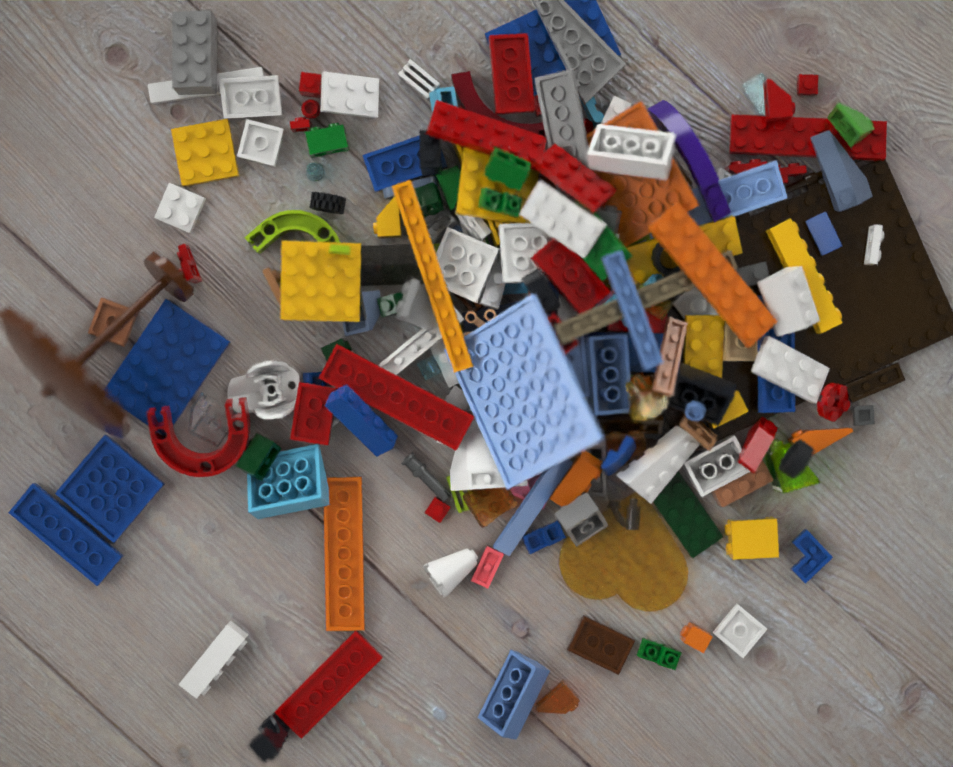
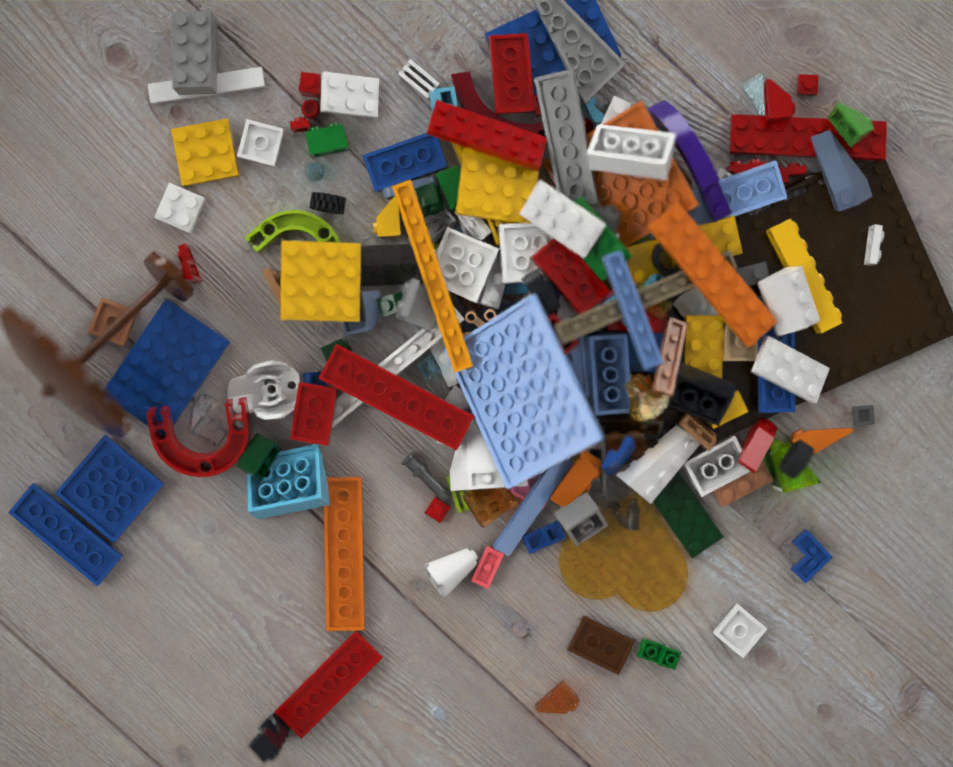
(213, 659): white brick -> none
(250, 96): white plate -> none
(339, 249): lime tile -> none
(361, 420): blue brick -> none
(430, 154): black brick -> none
(500, 202): green slope -> none
(507, 169): green brick -> none
(513, 695): medium blue slope -> none
(574, 177): red plate -> none
(695, 411): medium blue tile -> none
(695, 637): orange brick -> none
(752, 538): yellow panel -> none
(823, 233): blue slope -> none
(833, 402): red plate -> none
(874, 382): dark brown plate -> none

